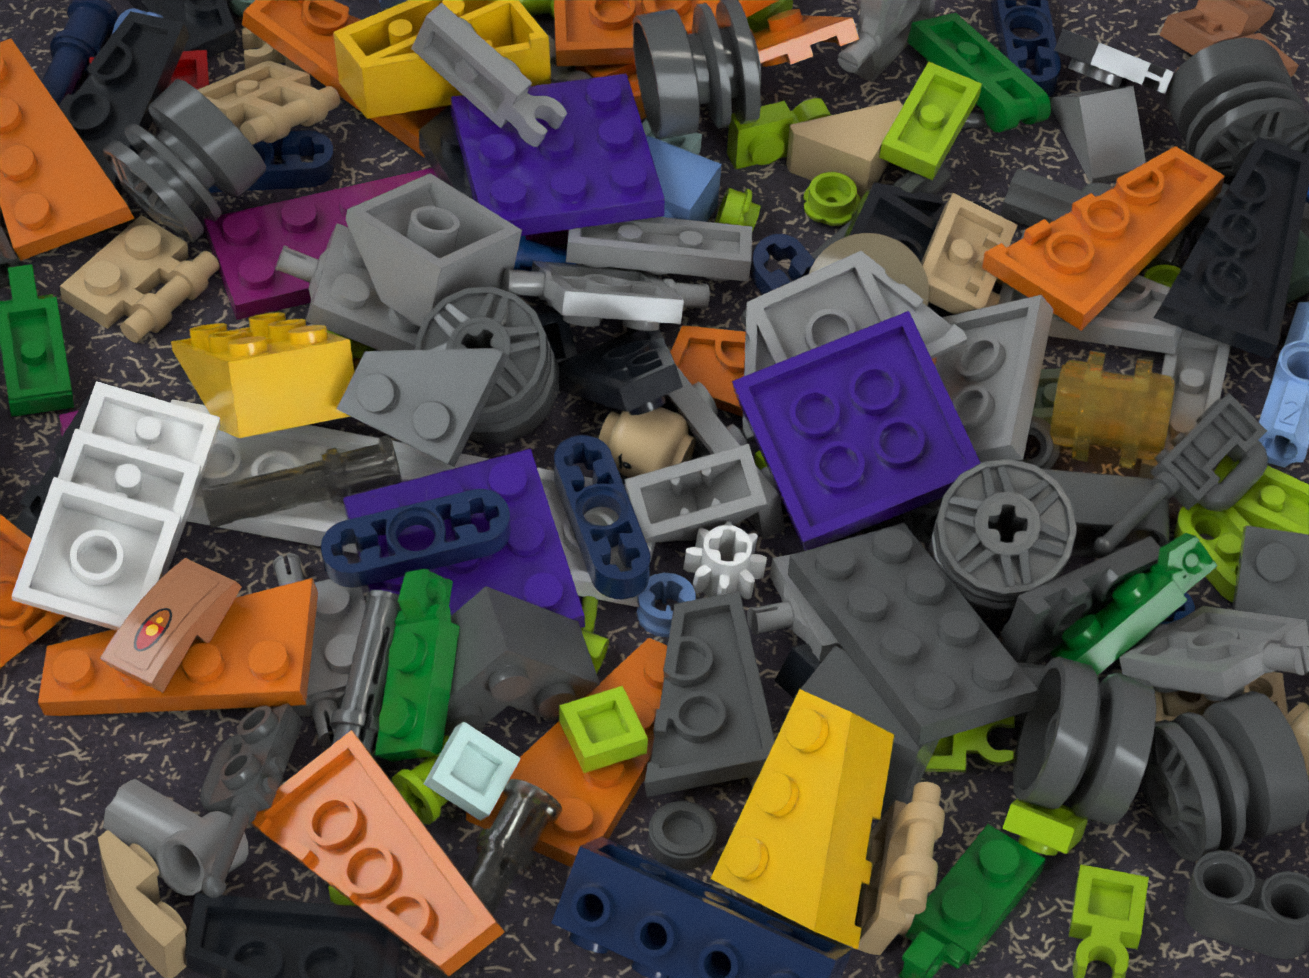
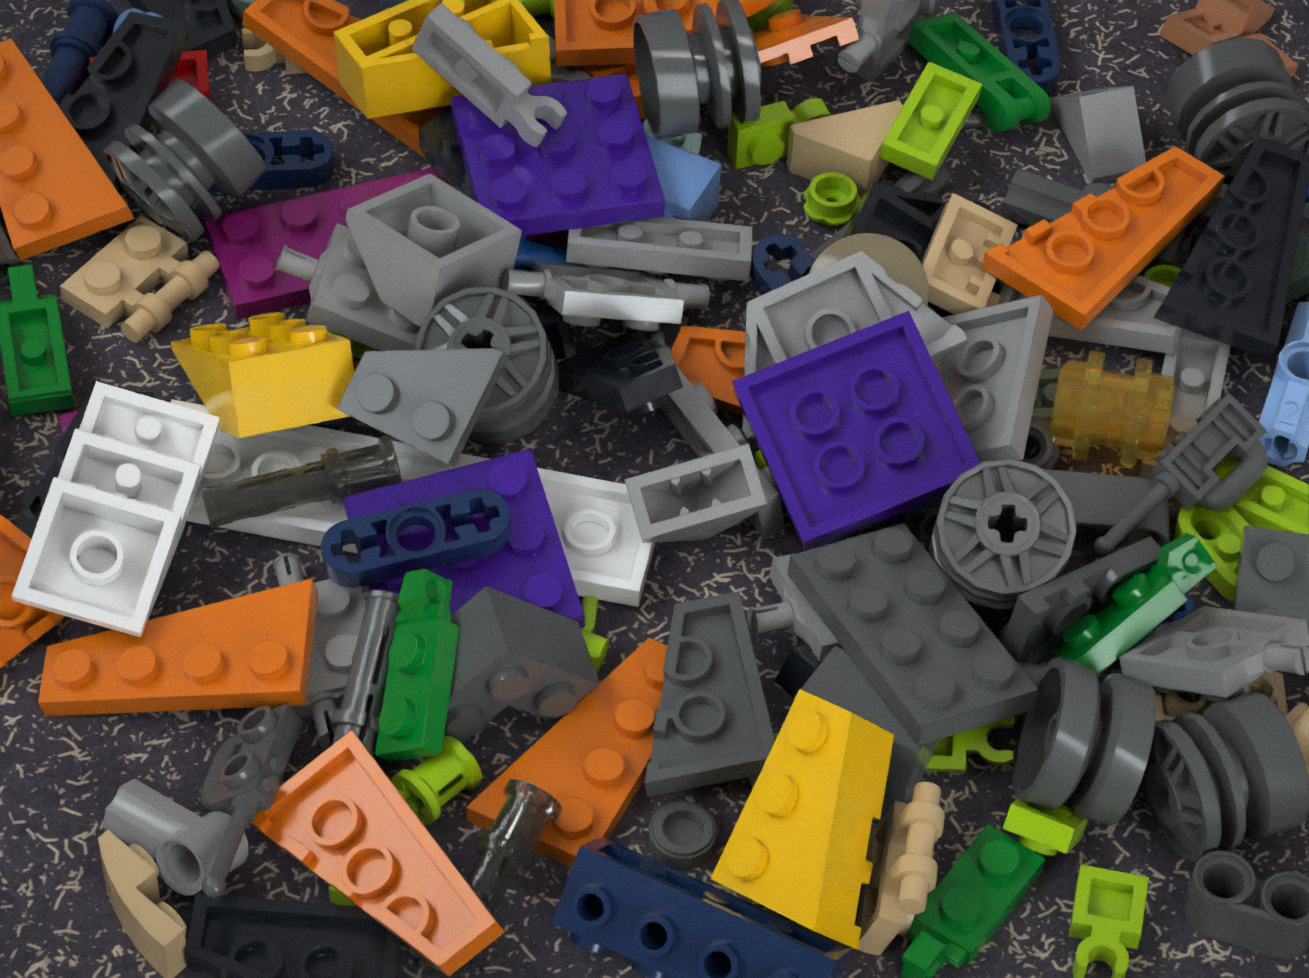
(162, 626): nougat slope -> none
(270, 100): tan plate -> none
(472, 771): light aqua plate -> none
(595, 540): dark blue beam -> none
(603, 729): lime plate -> none
(647, 441): tan head -> none
(662, 587): medium blue bush -> none
(724, 561): white gear -> none
(738, 209): lime plate -> none
(1110, 64): flat silver plate -> none

